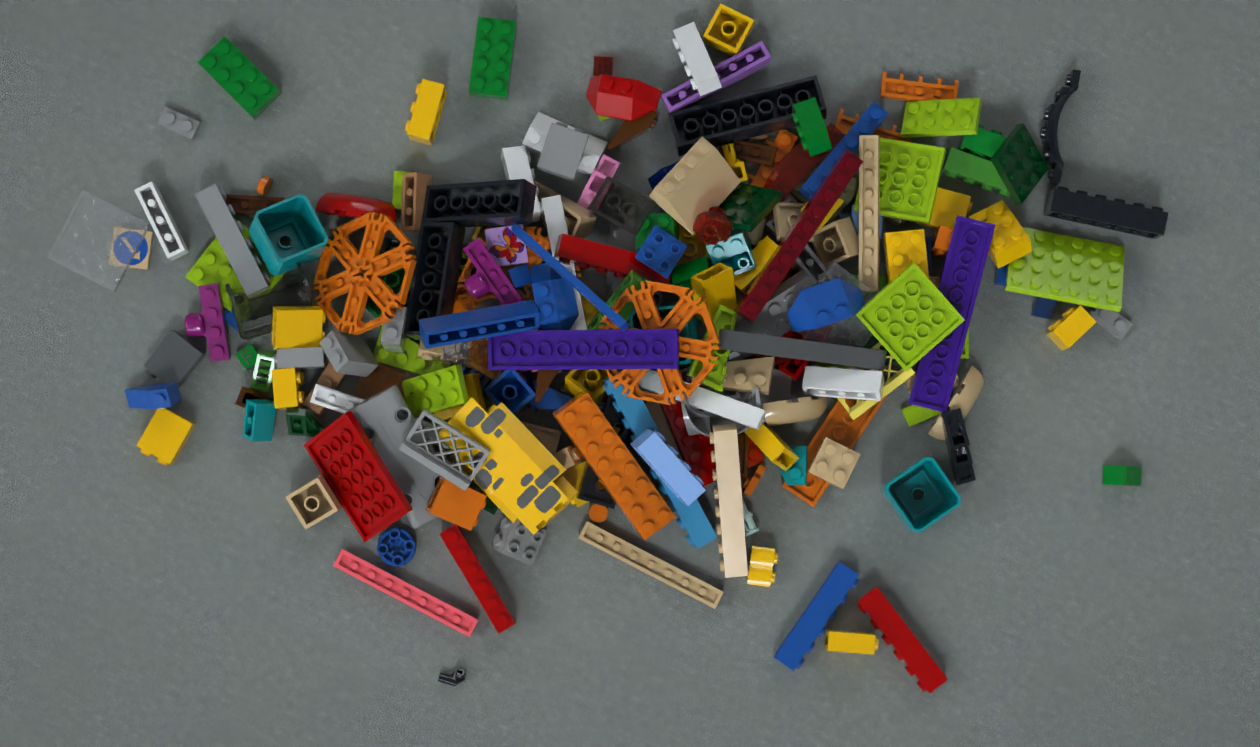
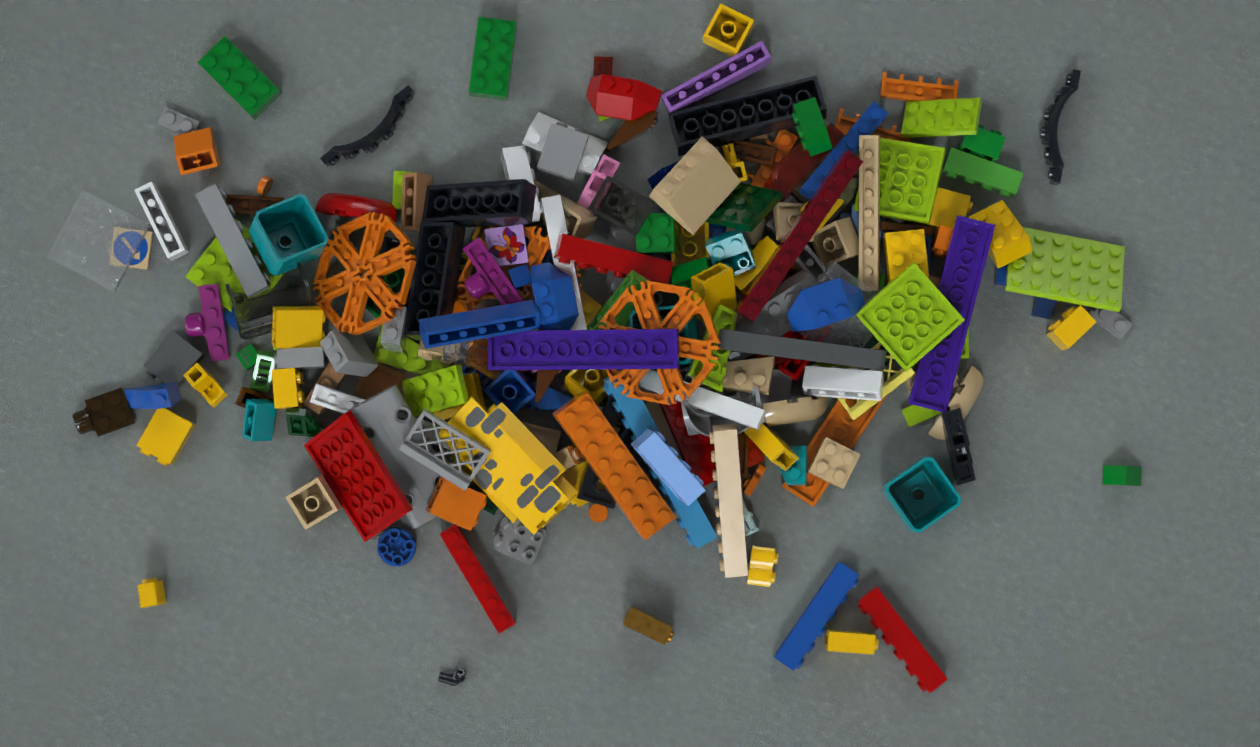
(104, 414): none -> dark brown plate
(151, 593): none -> yellow brick
(196, 151): none -> orange slope
(205, 384): none -> yellow brick
(382, 132): none -> black piece
(406, 592): coral plate -> none
(426, 111): yellow brick -> none
(570, 278): blue tile -> none
(648, 625): none -> pearl gold brick
(651, 565): tan plate -> none
(660, 252): blue hinge -> none
(697, 59): white brick -> none
(712, 226): clear red tile -> none
(896, 227): none -> reddish brown tile
(1019, 163): dark green plate -> none
(1106, 213): black brick -> none

